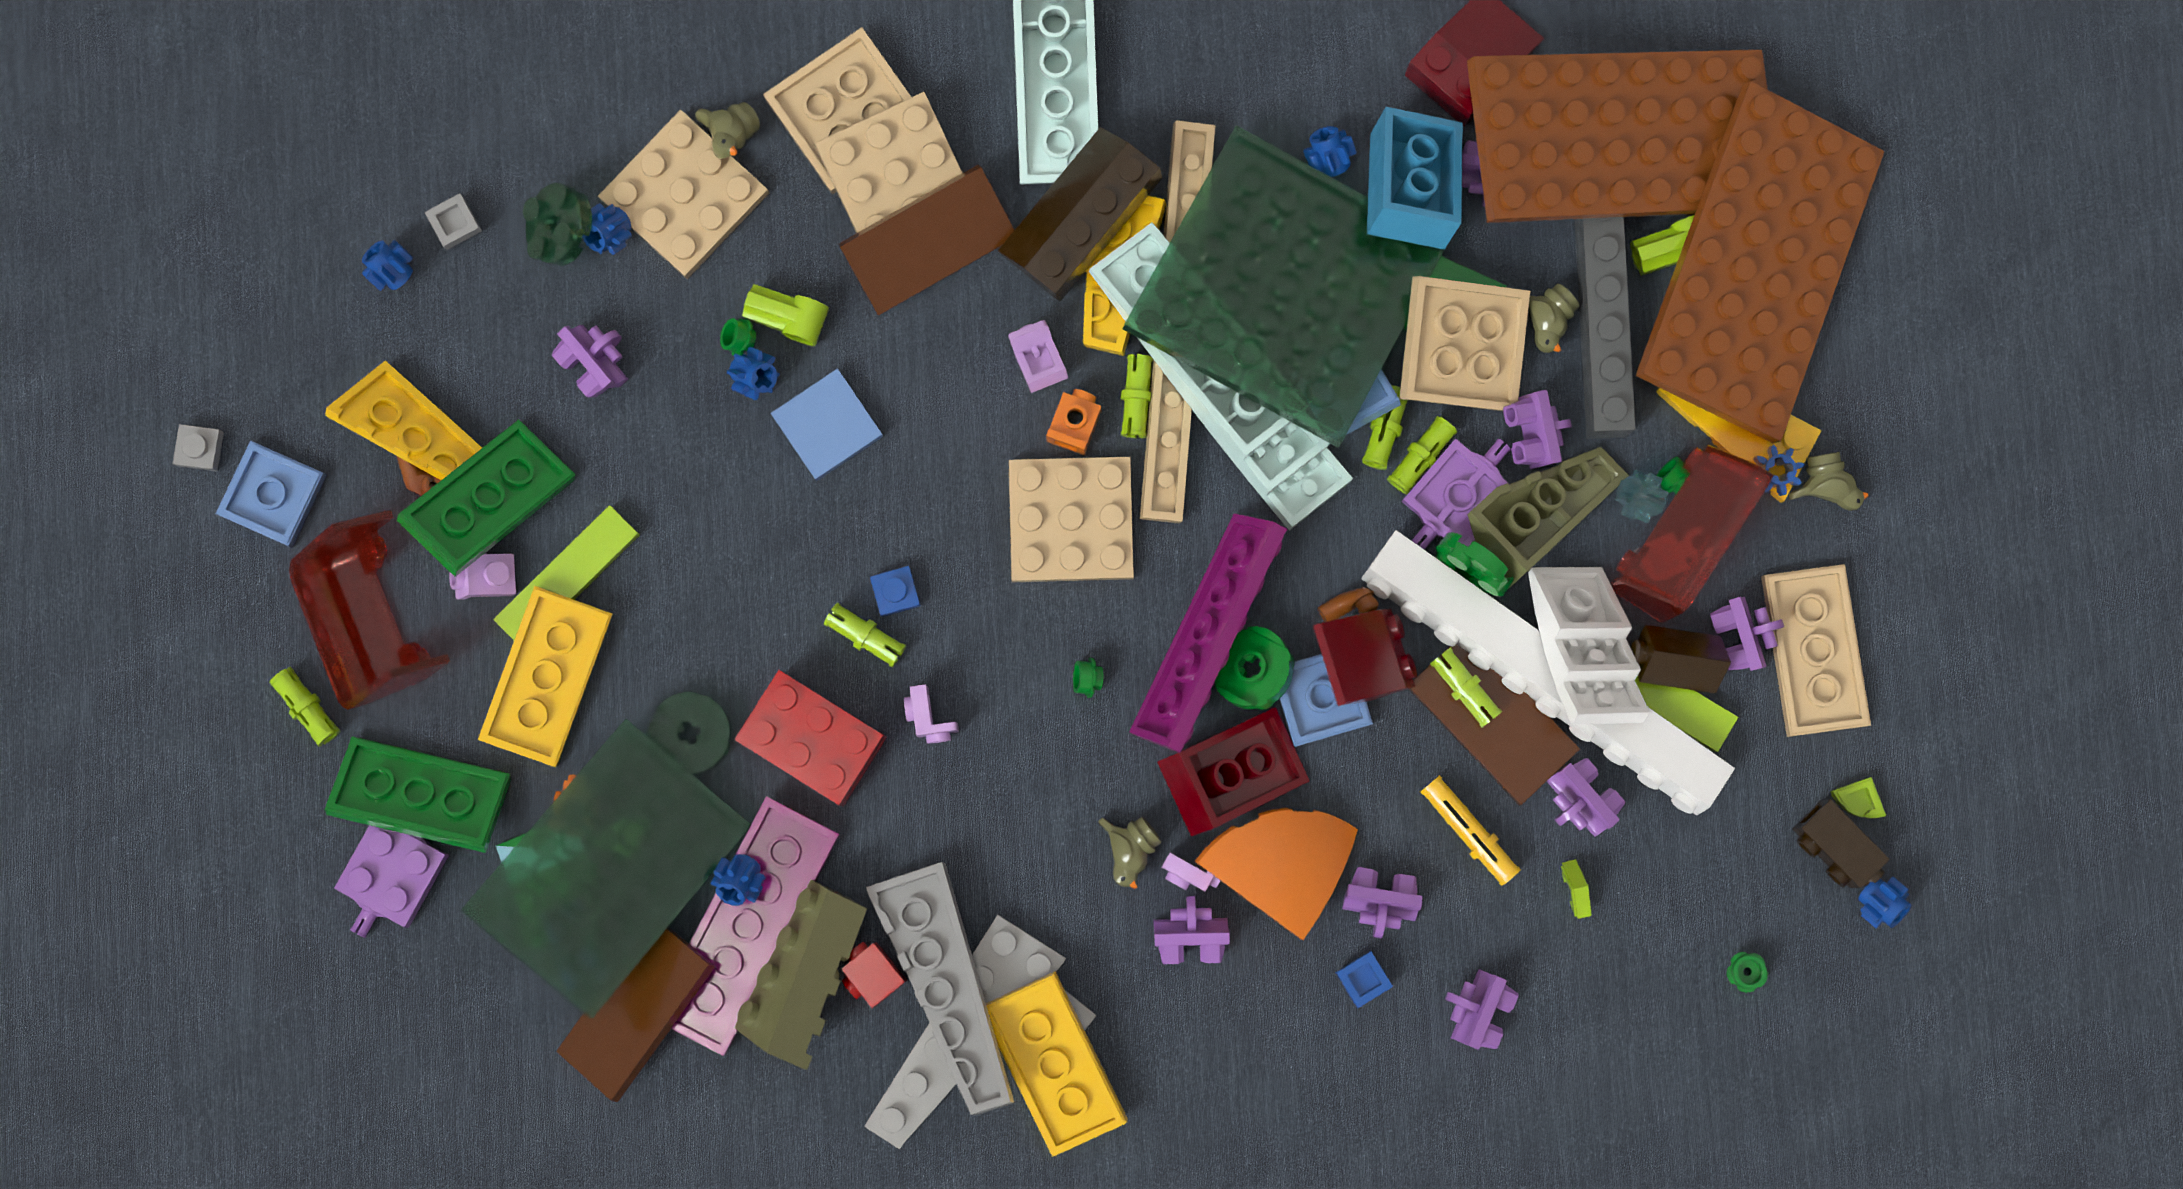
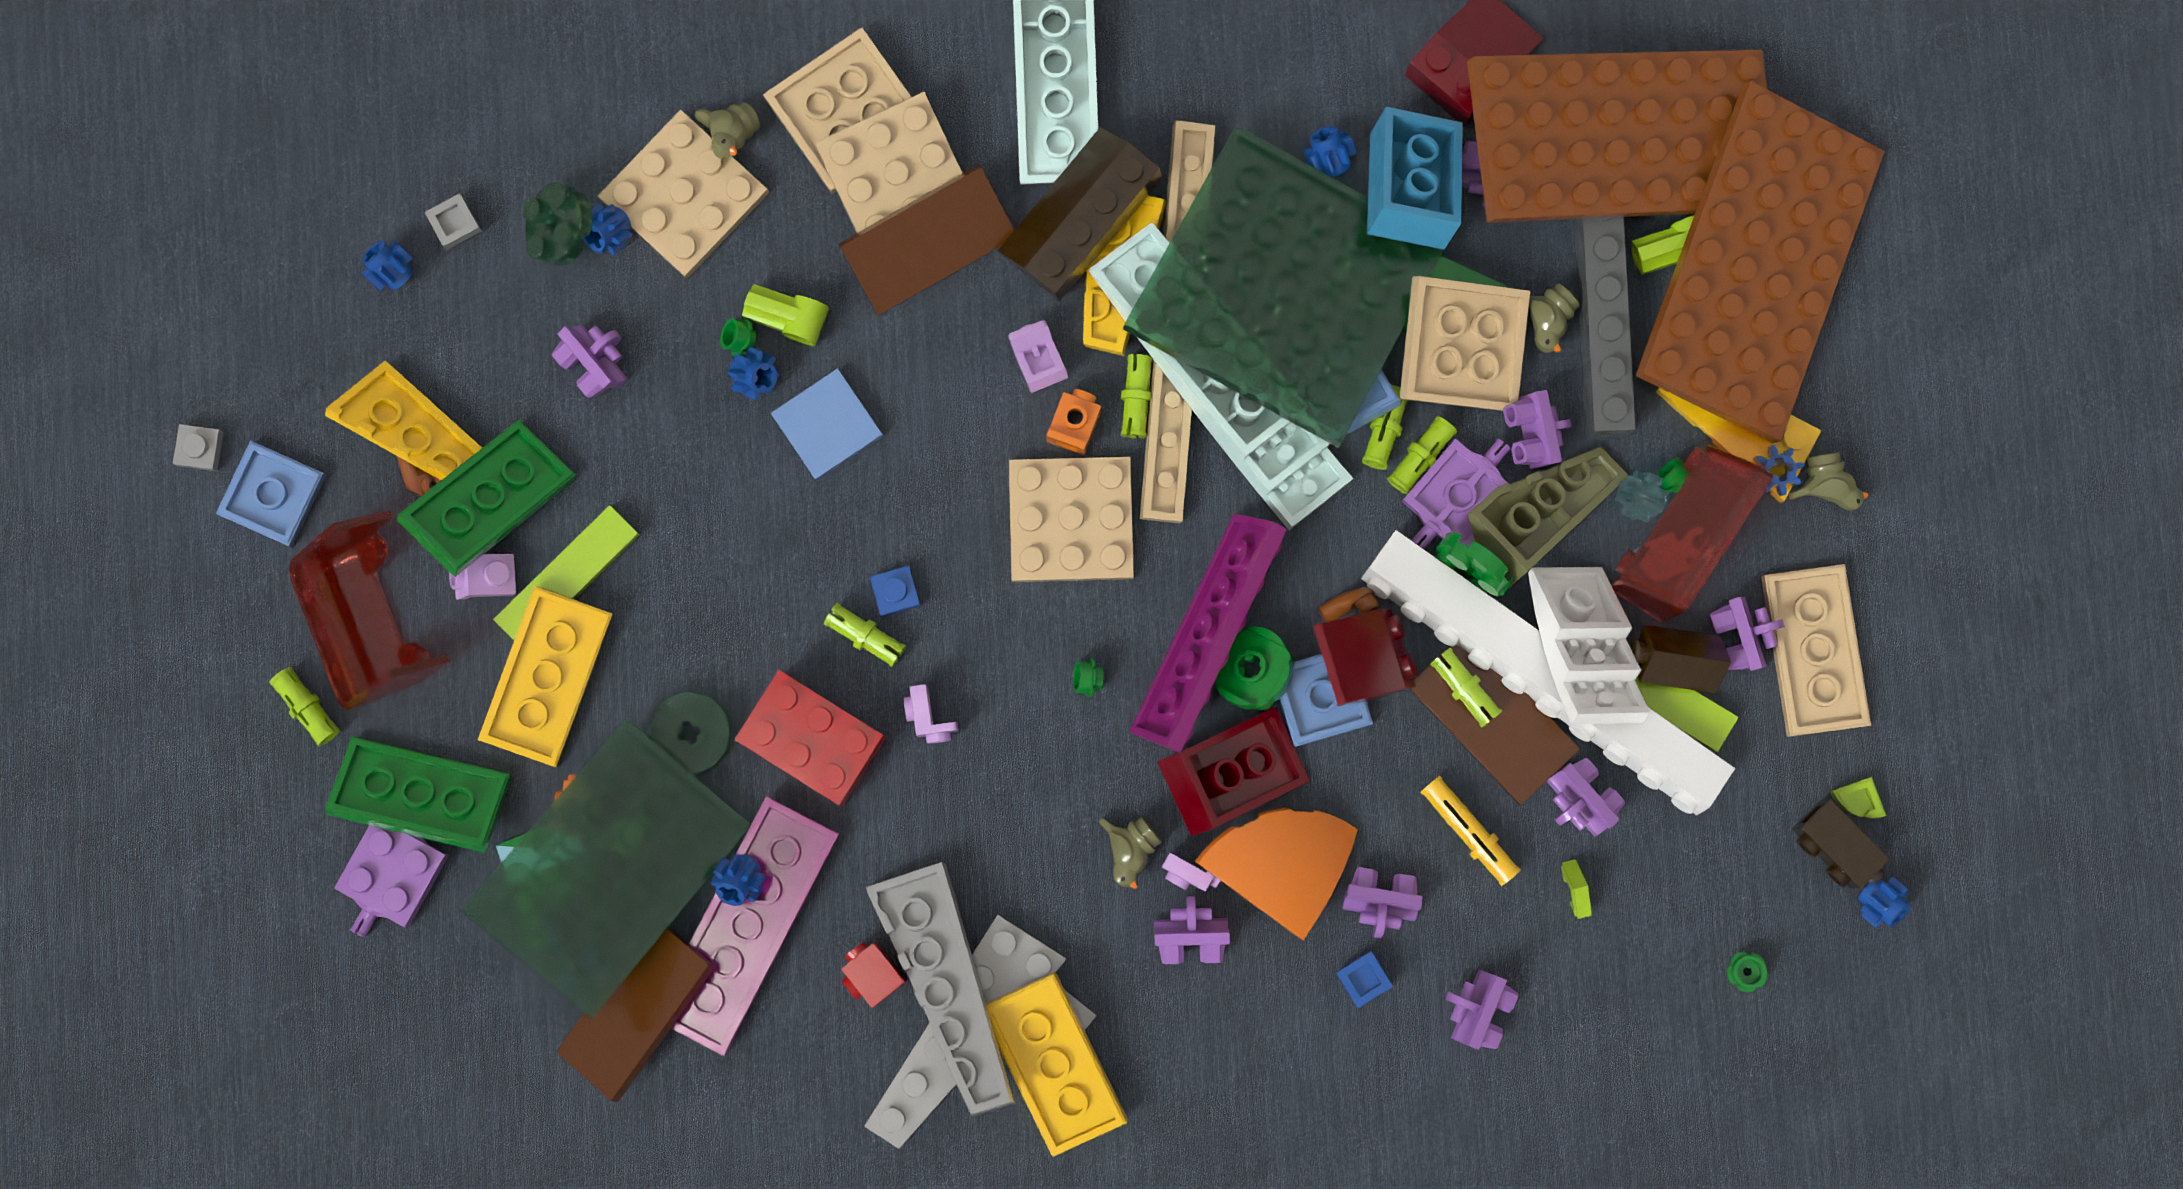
(801, 974): olive wedge -> none

